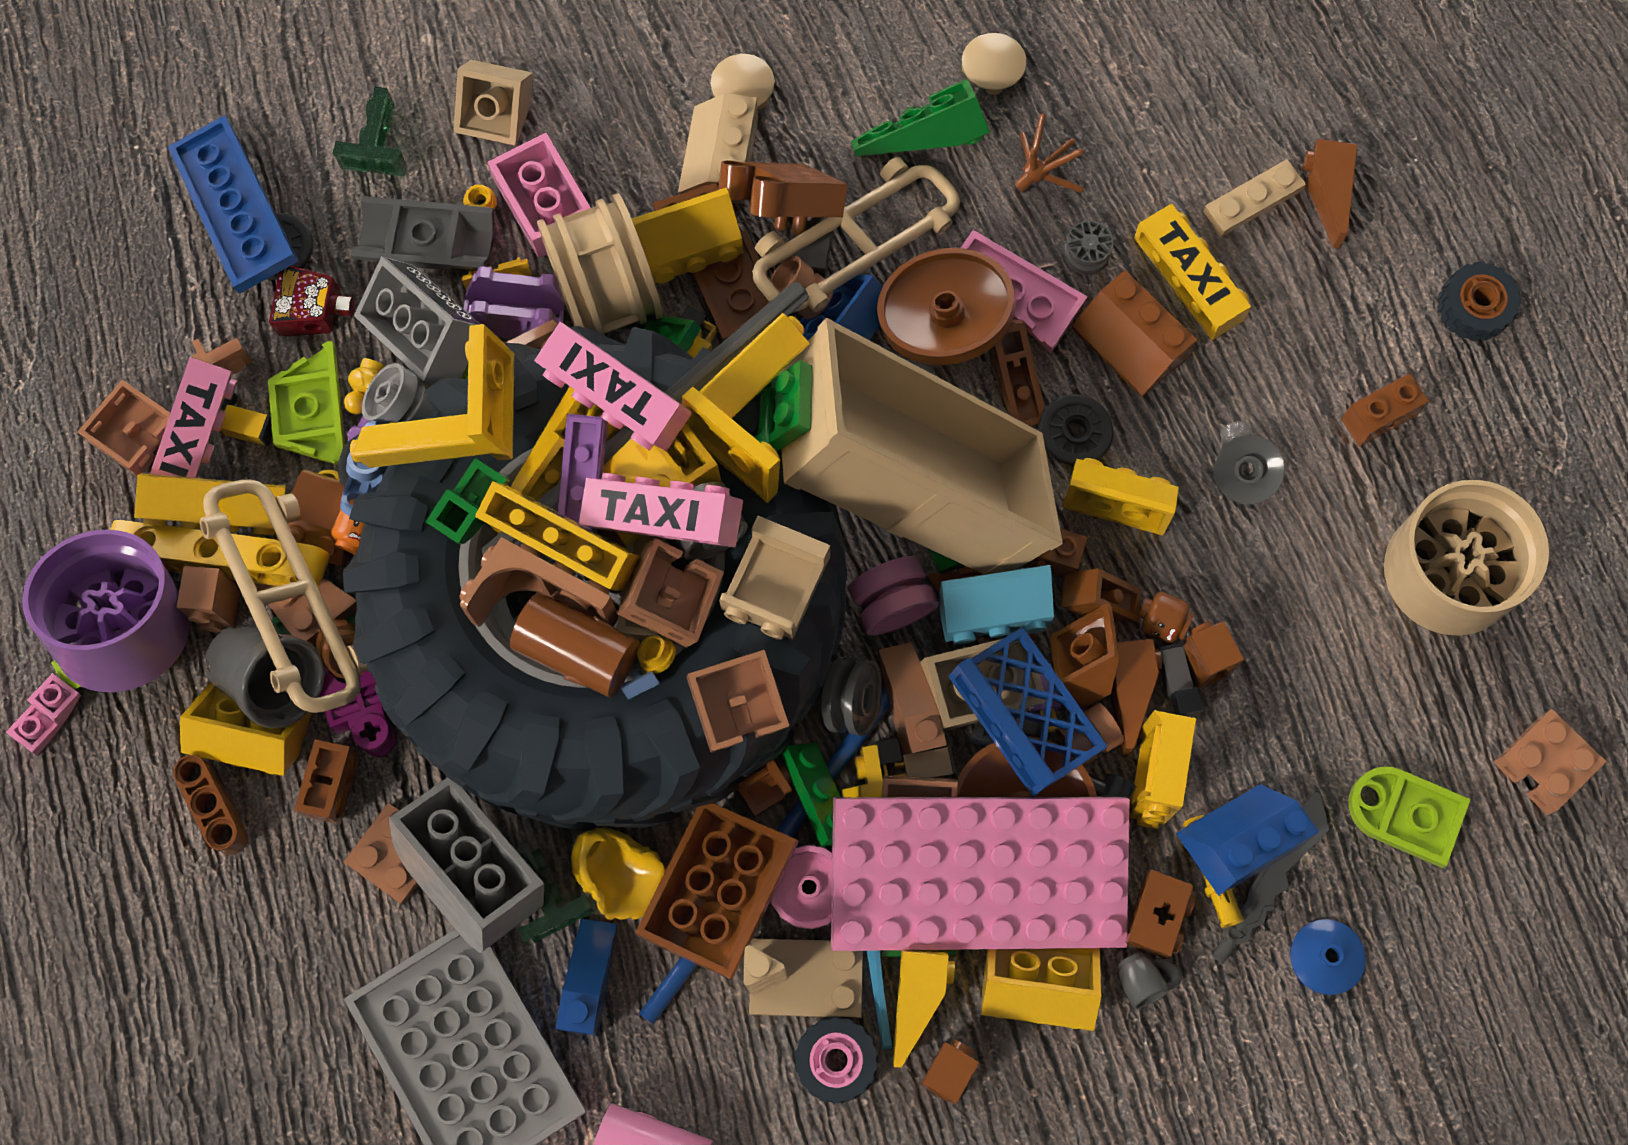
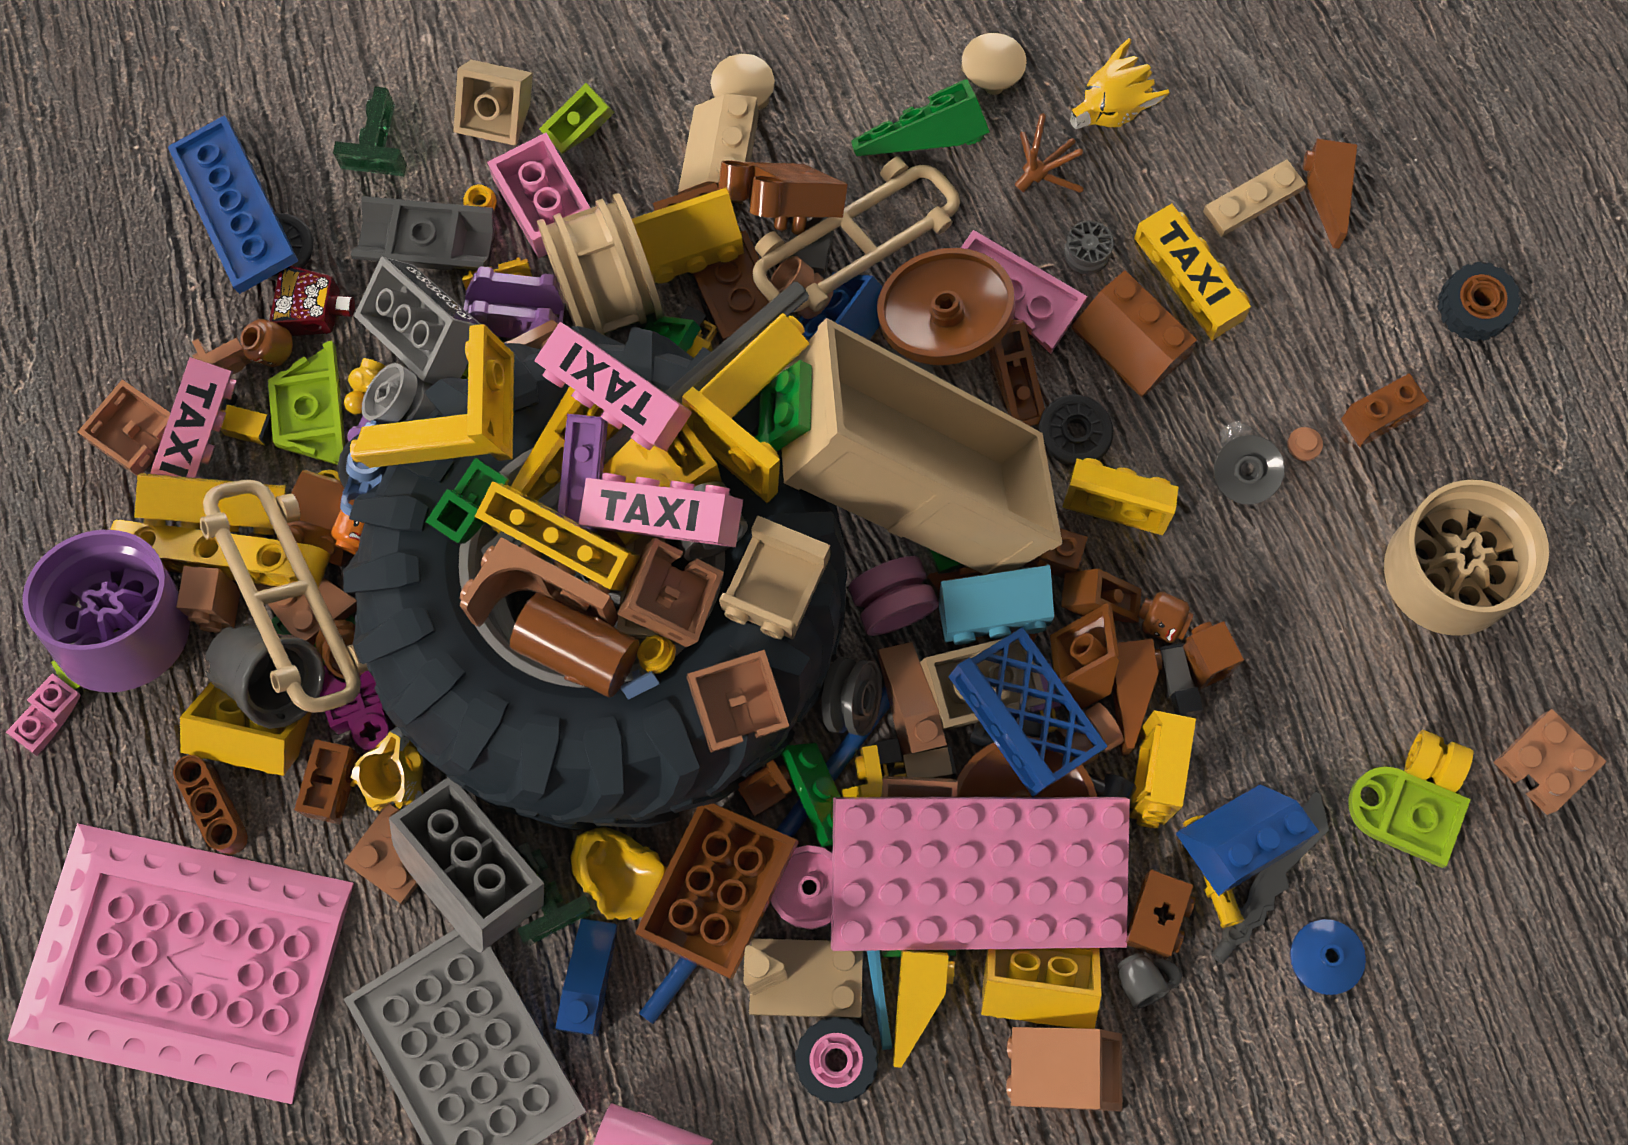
(182, 963): none -> bright pink piece
(266, 342): none -> dark orange head
(390, 772): none -> yellow piece
(577, 119): none -> lime slope
(950, 1071): dark orange brick -> none
(1065, 1068): none -> nougat slope
(1117, 89): none -> yellow piece
(1305, 444): none -> nougat plate
(1442, 762): none -> yellow wheel

